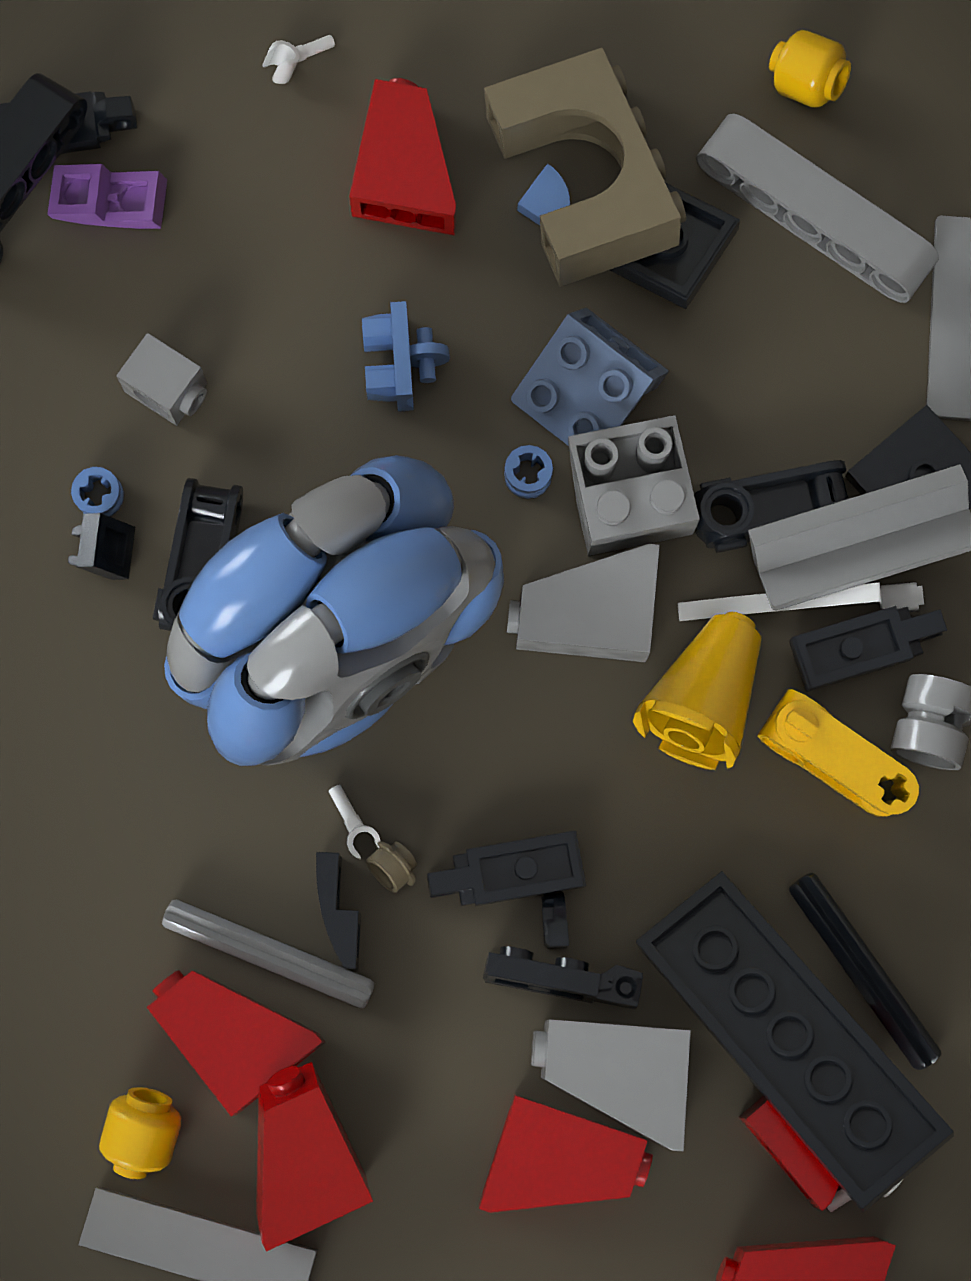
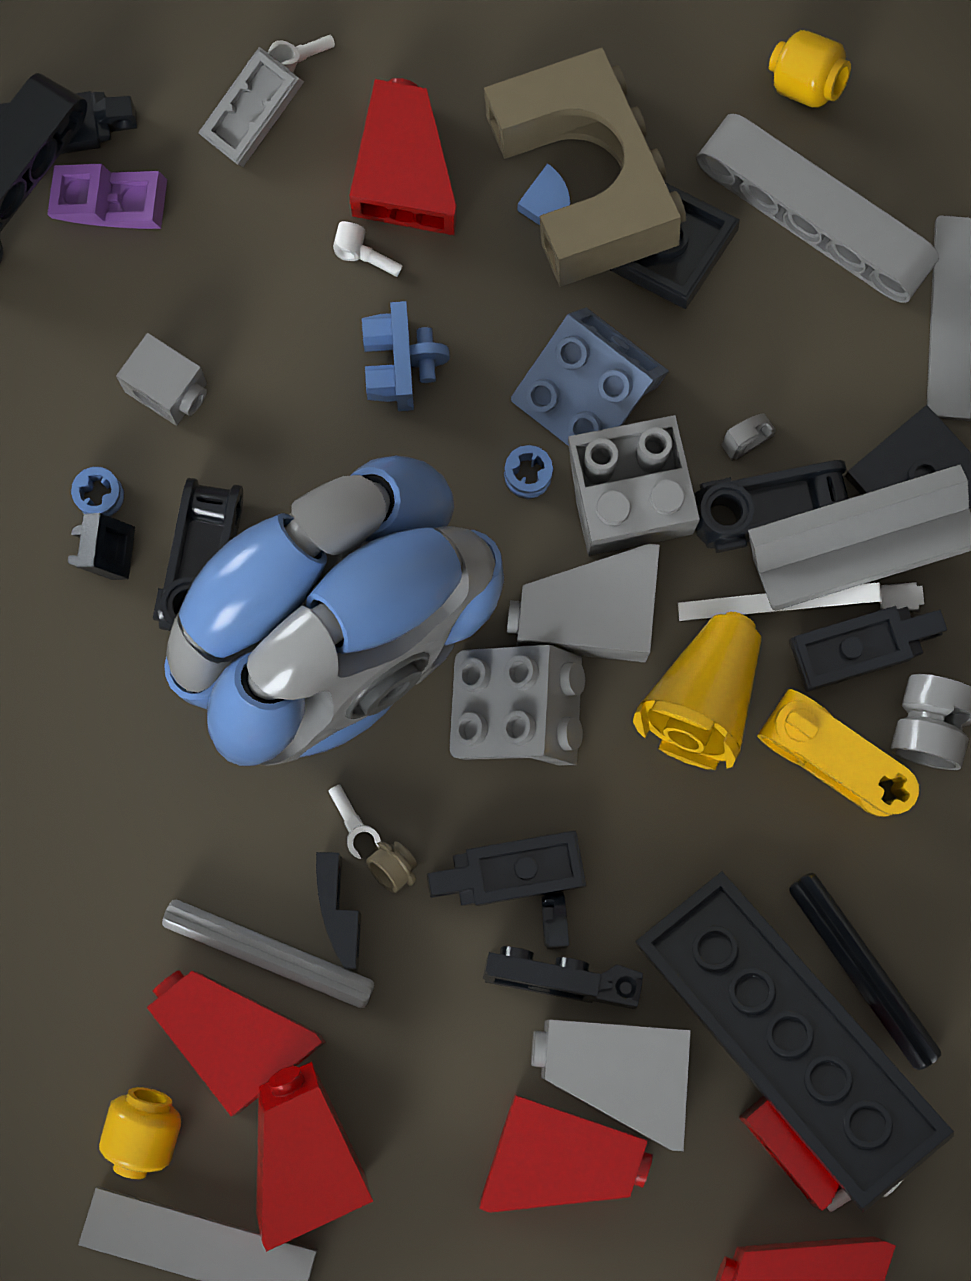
(251, 107): none -> light grey plate
(350, 247): none -> white hand
(517, 704): none -> light grey bracket
(747, 436): none -> light grey tile

